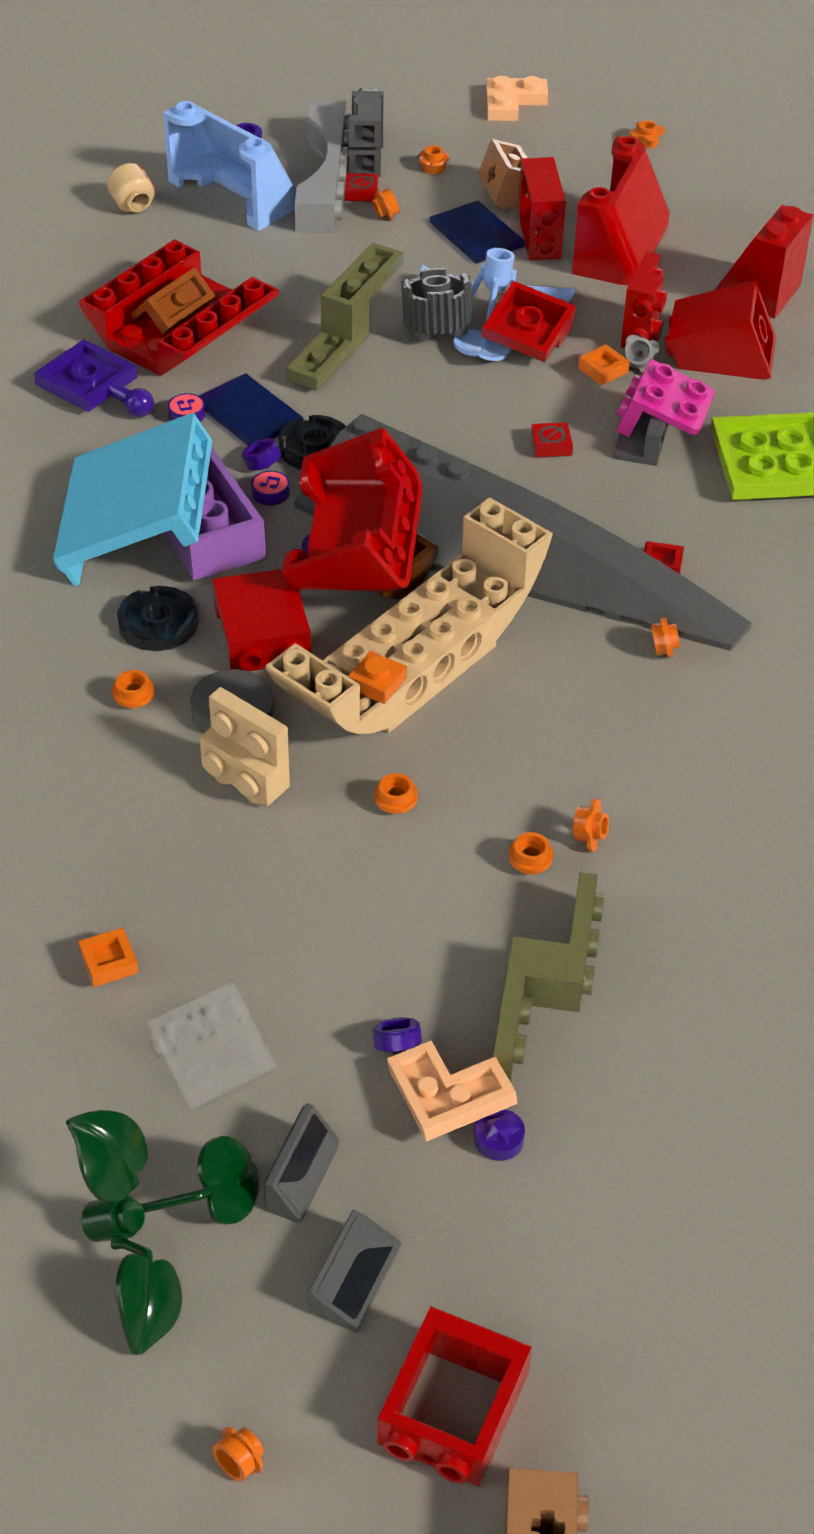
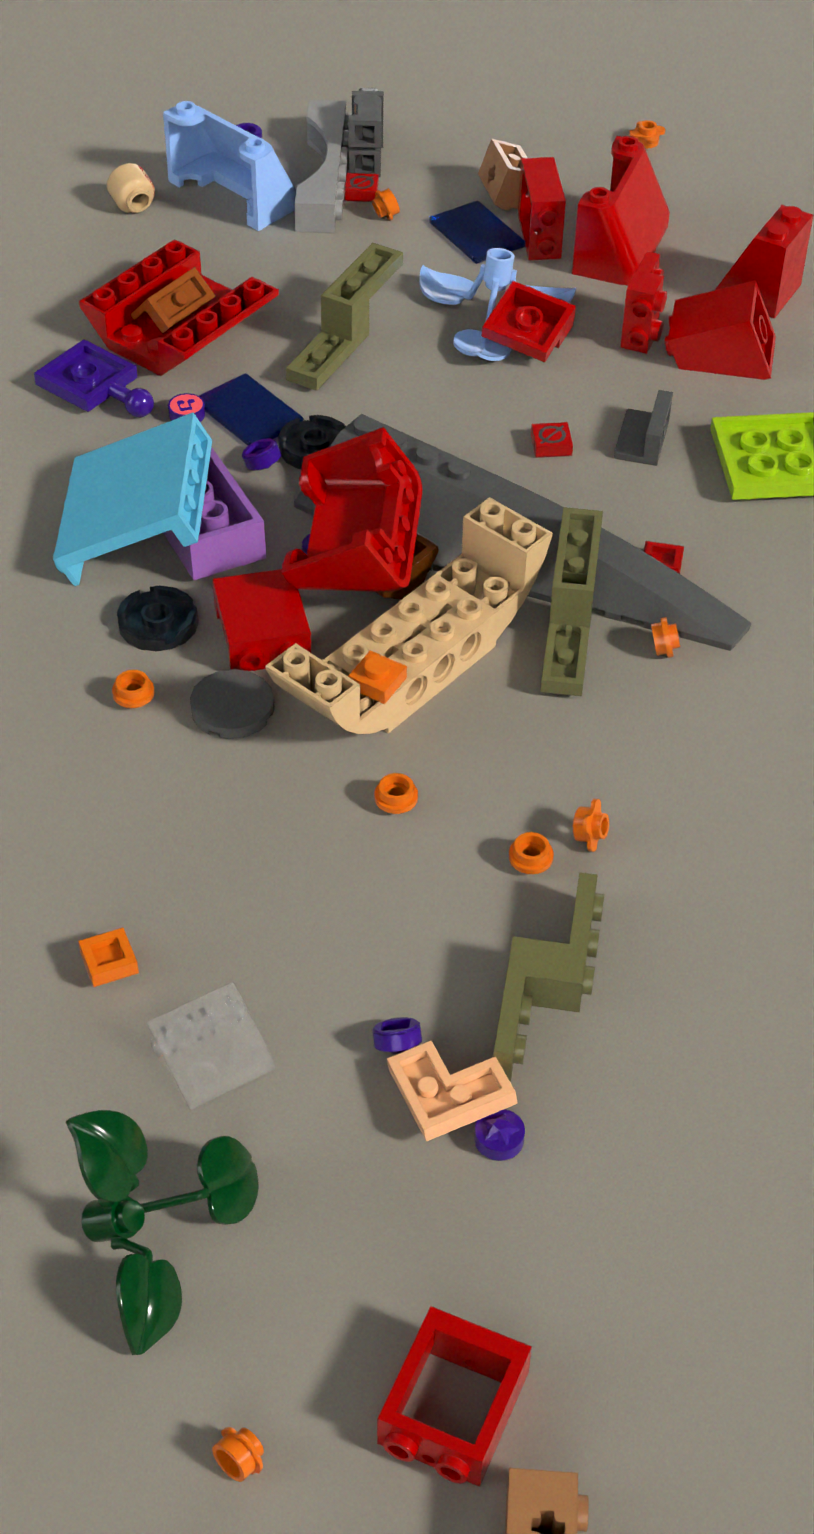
(245, 748): tan plate -> none
(270, 487): tile -> none
(300, 1165): dark grey slope -> none
(353, 1272): dark grey slope -> none
(433, 159): orange plate -> none
(437, 303): dark grey brick -> none
(507, 93): light nougat plate -> none
(571, 602): none -> olive bracket
(603, 364): orange plate -> none
(635, 344): light grey plate -> none
(667, 397): dark pink bracket -> none

